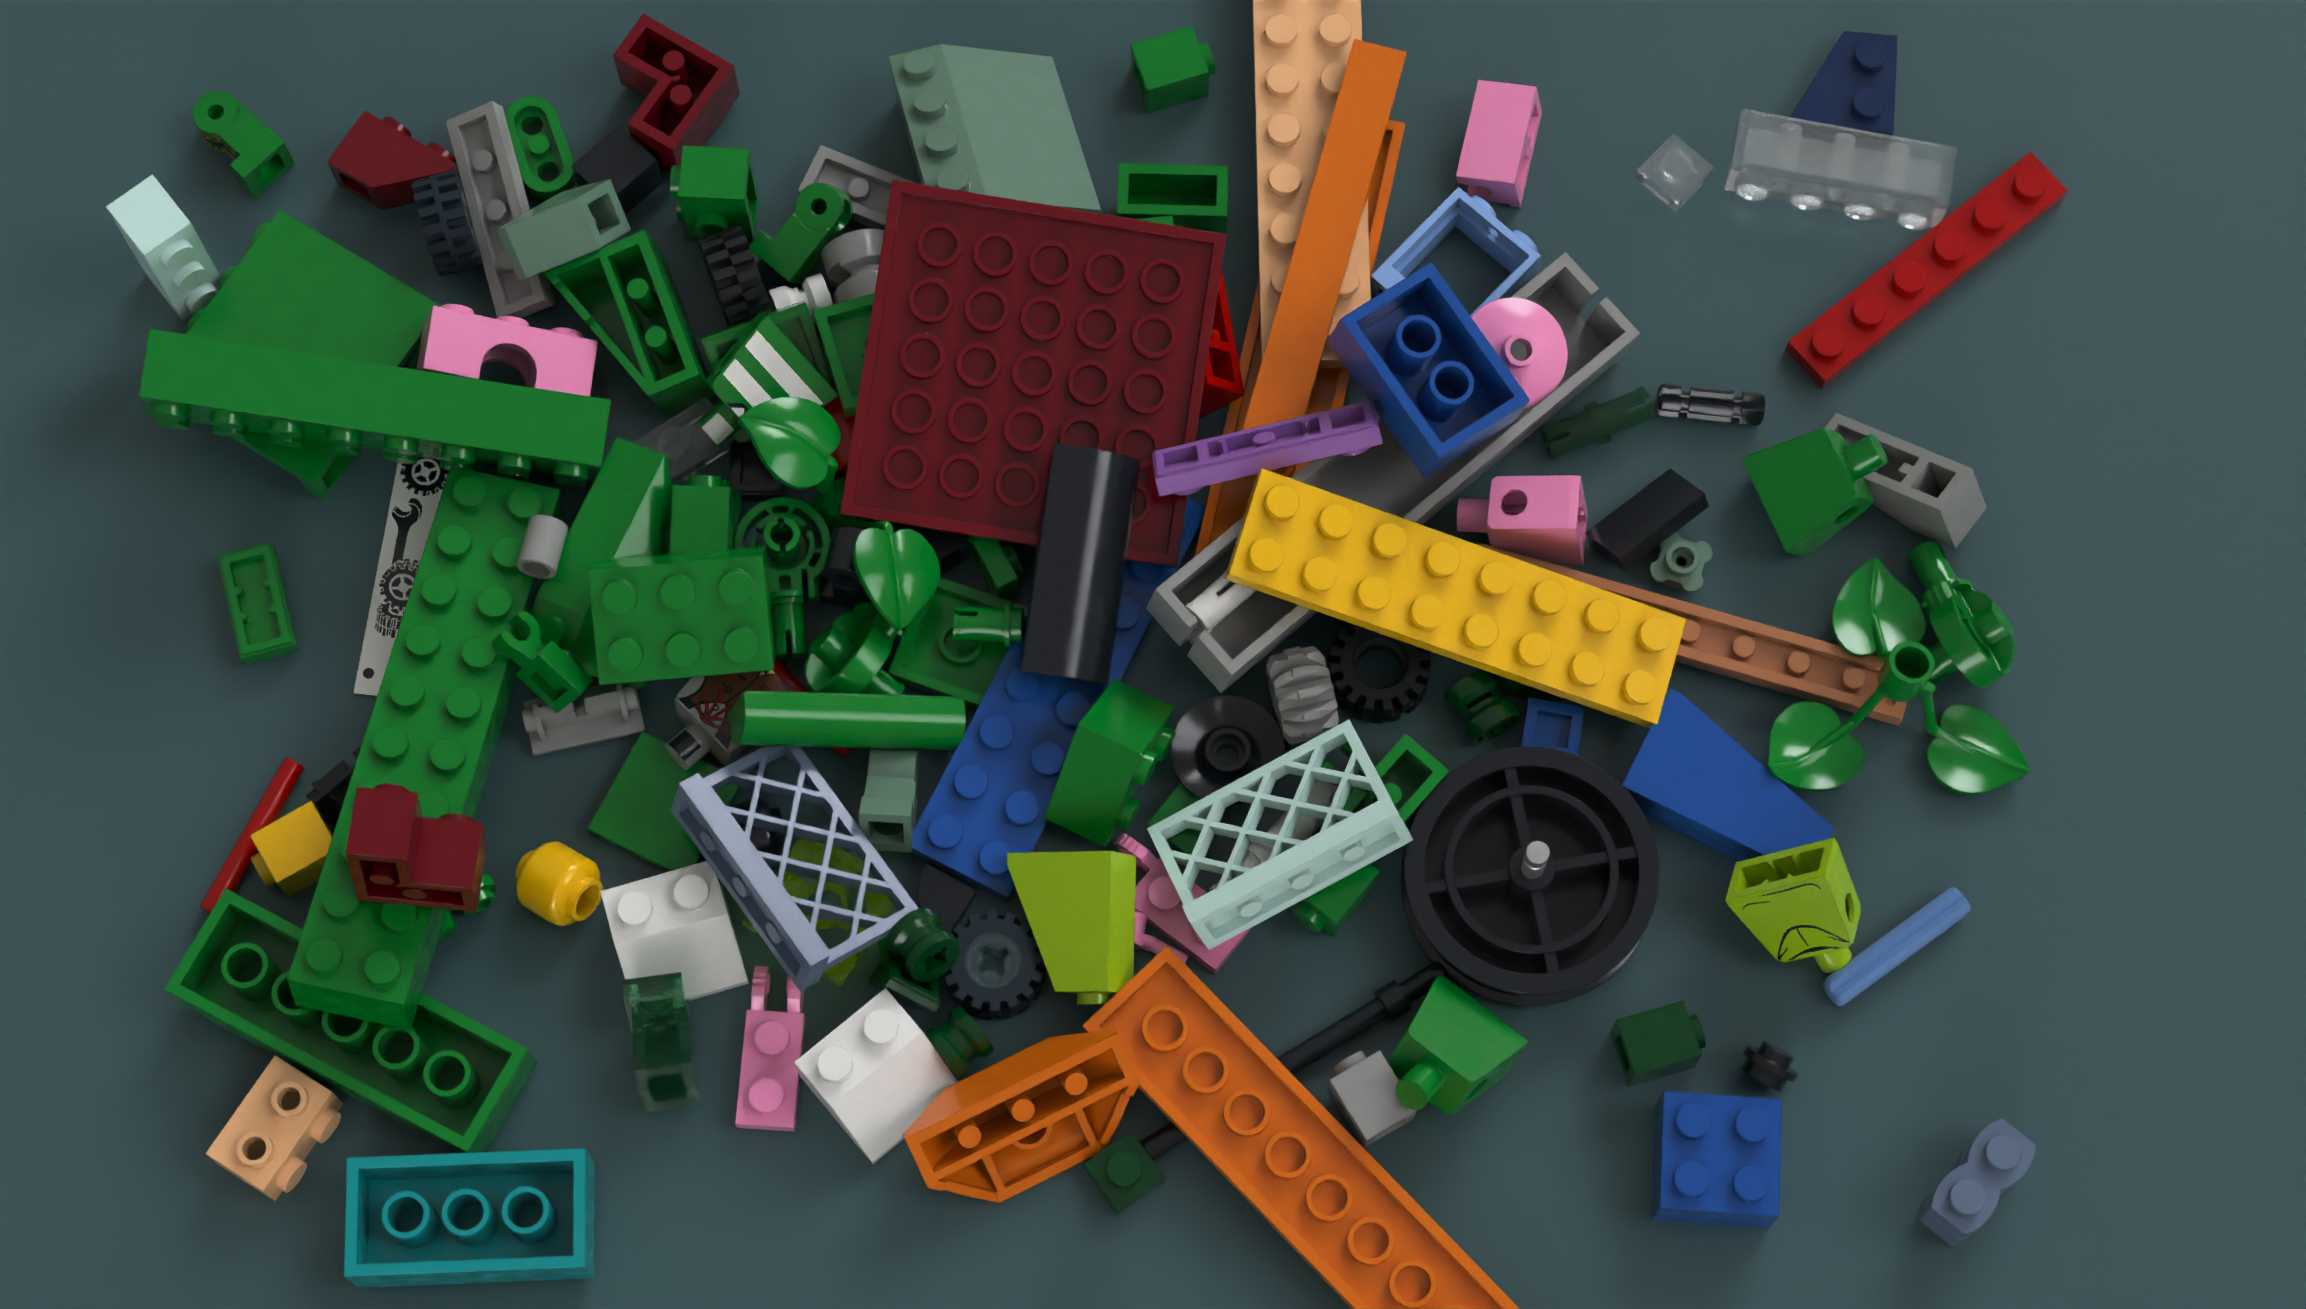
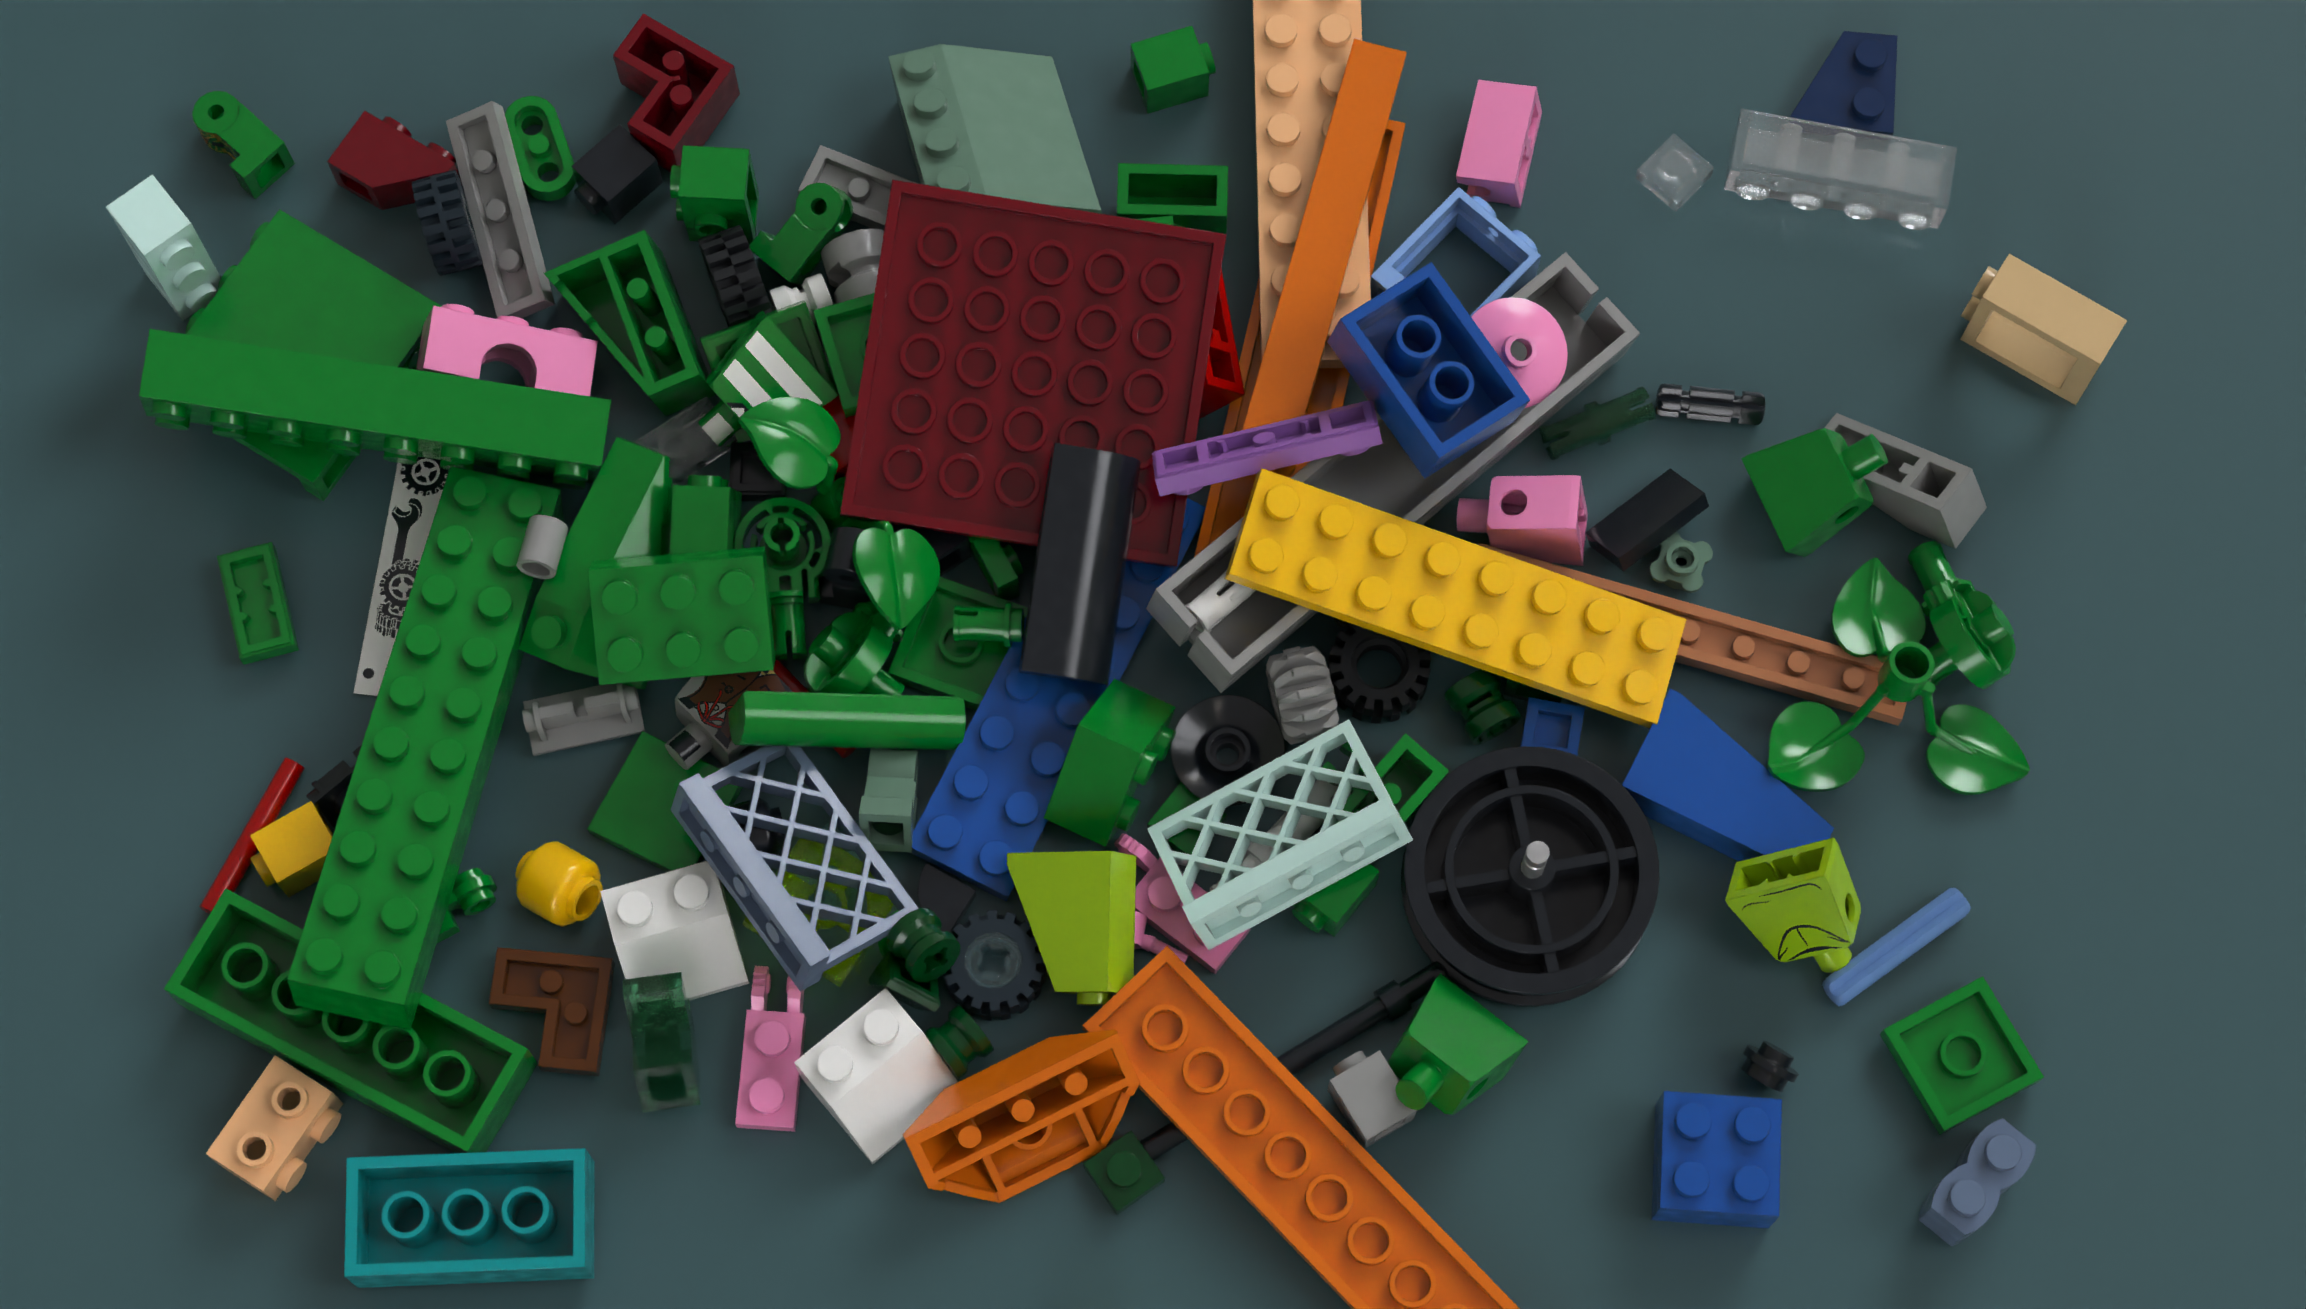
(411, 857): dark red brick -> none
(545, 669): green plate -> none
(563, 228): sand green slope -> none
(571, 993): none -> reddish brown plate
(1658, 1042): dark green brick -> none
(1925, 270): red plate -> none
(1961, 1055): none -> green plate
(2040, 327): none -> tan window

